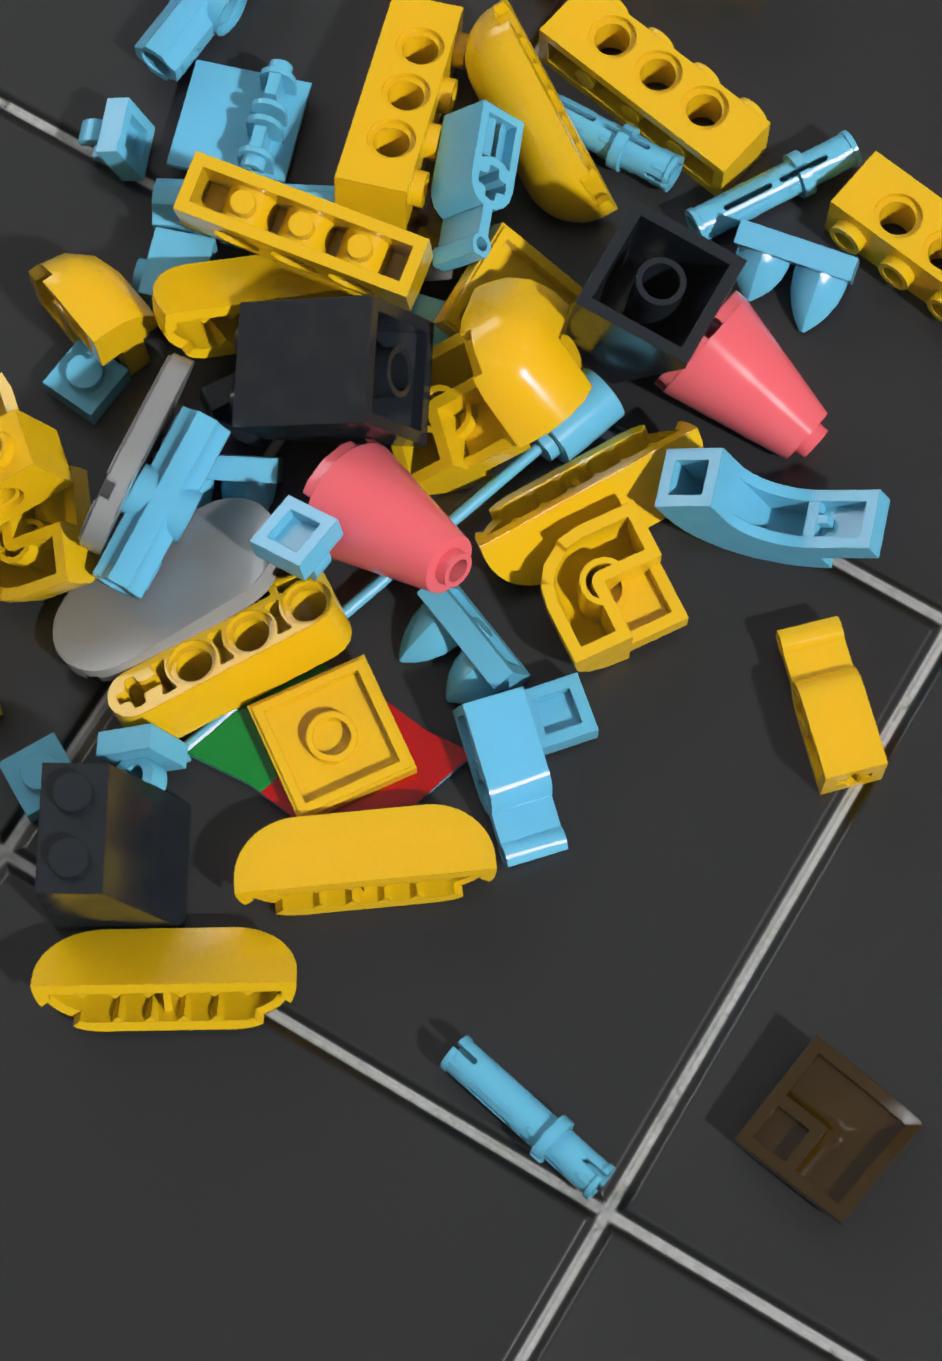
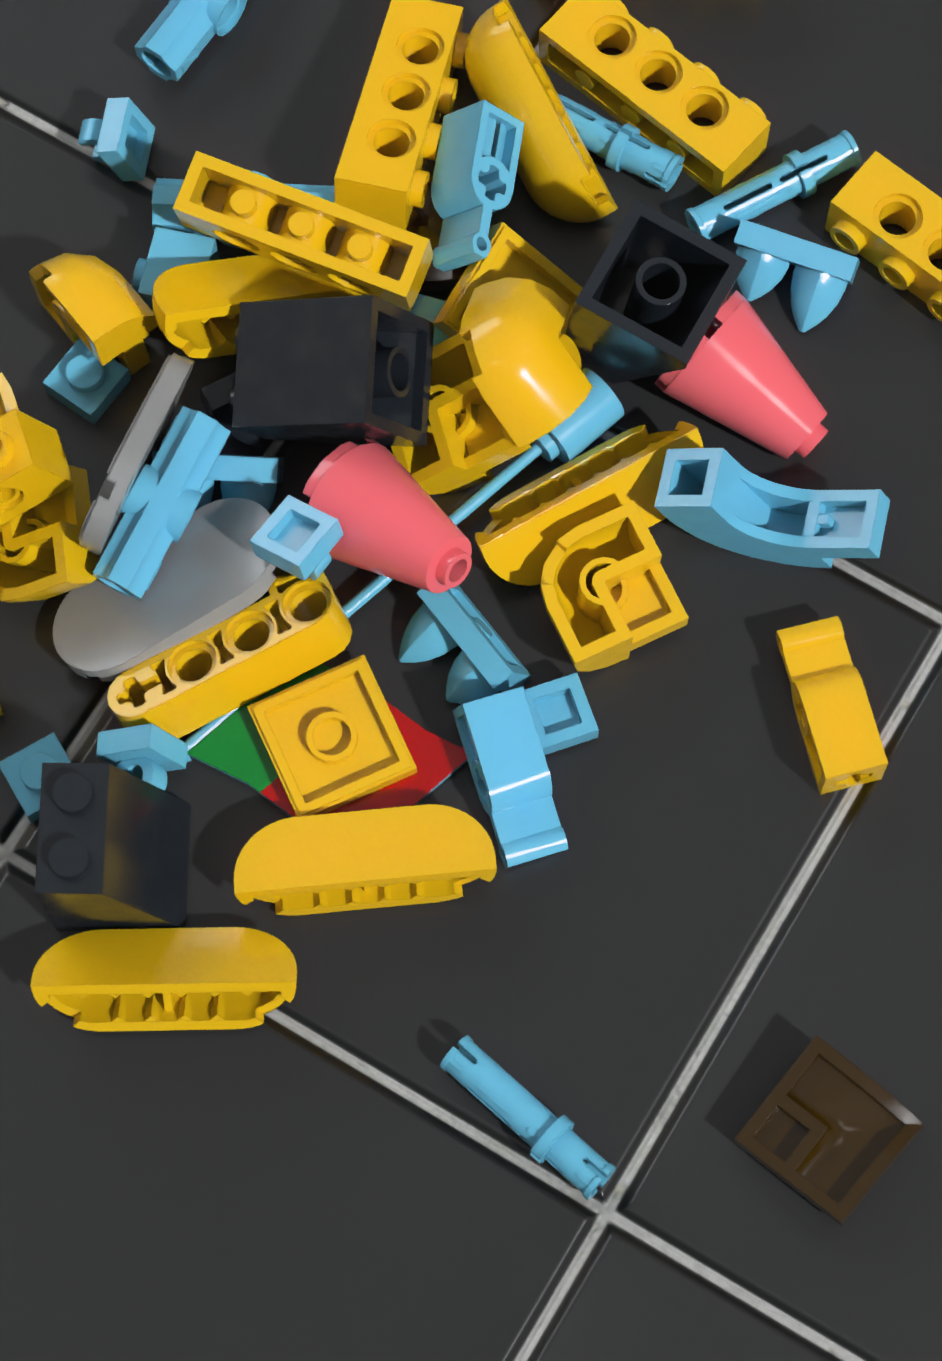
(241, 117): medium azure hinge -> none

